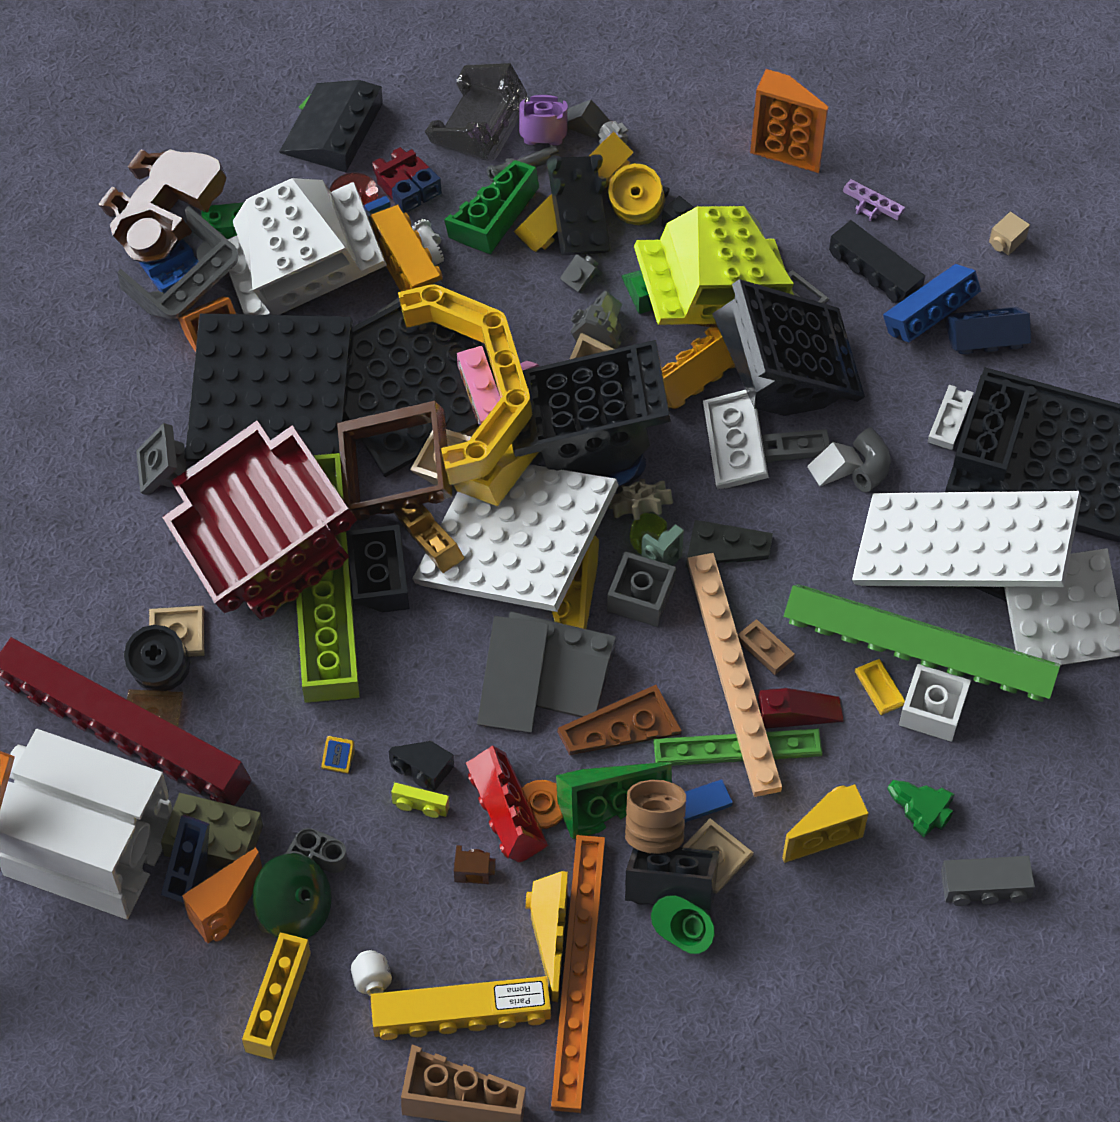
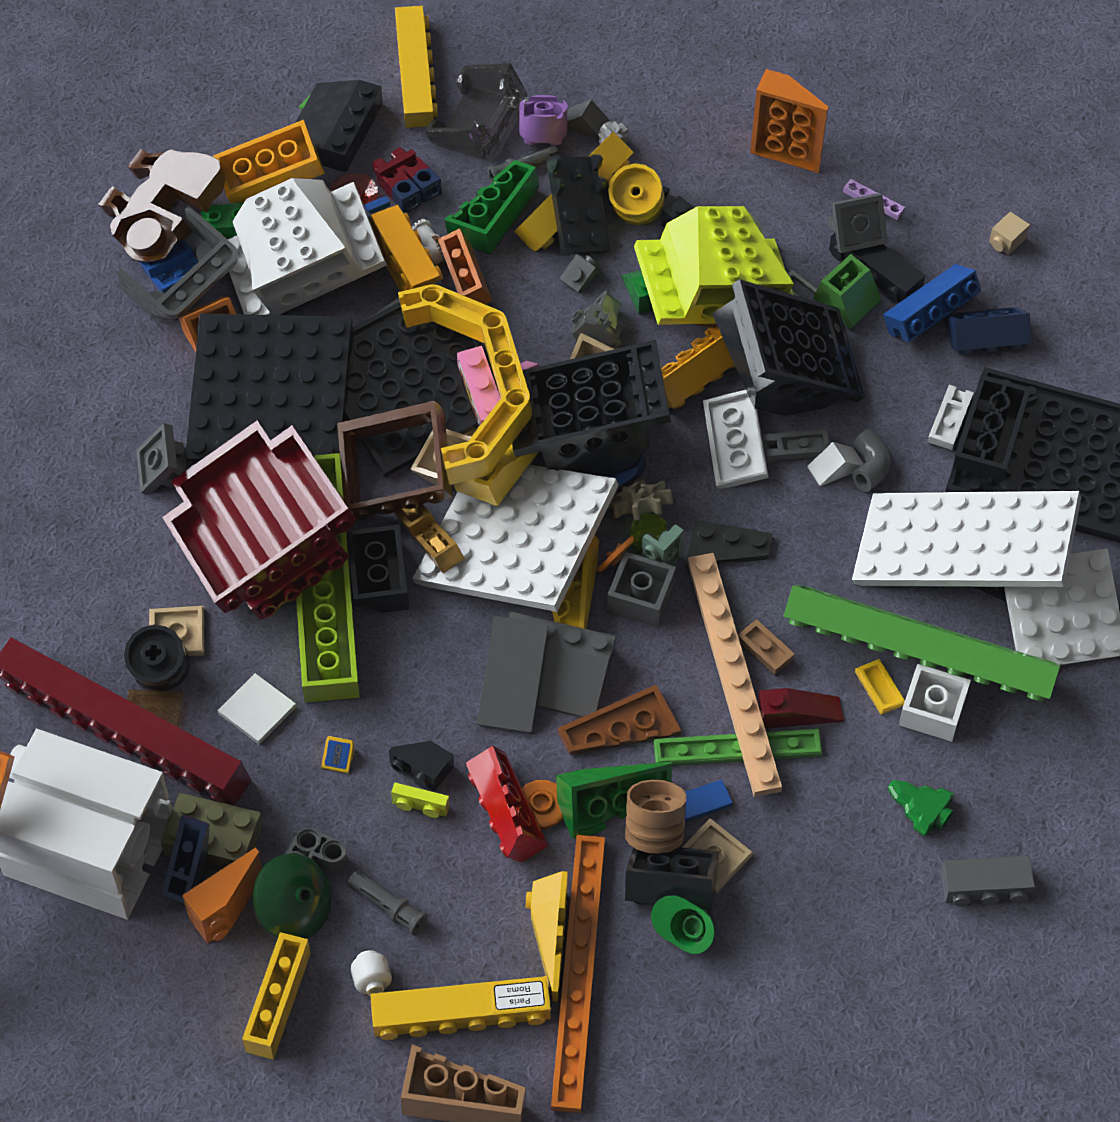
(257, 708): none -> white tile
(269, 162): none -> light orange brick
(397, 908): none -> dark grey pin
(414, 66): none -> yellow brick
(464, 267): none -> orange brick
(473, 866): reddish brown brick -> none
(616, 555): none -> orange wheel
(832, 822): yellow slope -> none
(850, 290): none -> bright green slope
(859, 222): none -> dark grey bracket

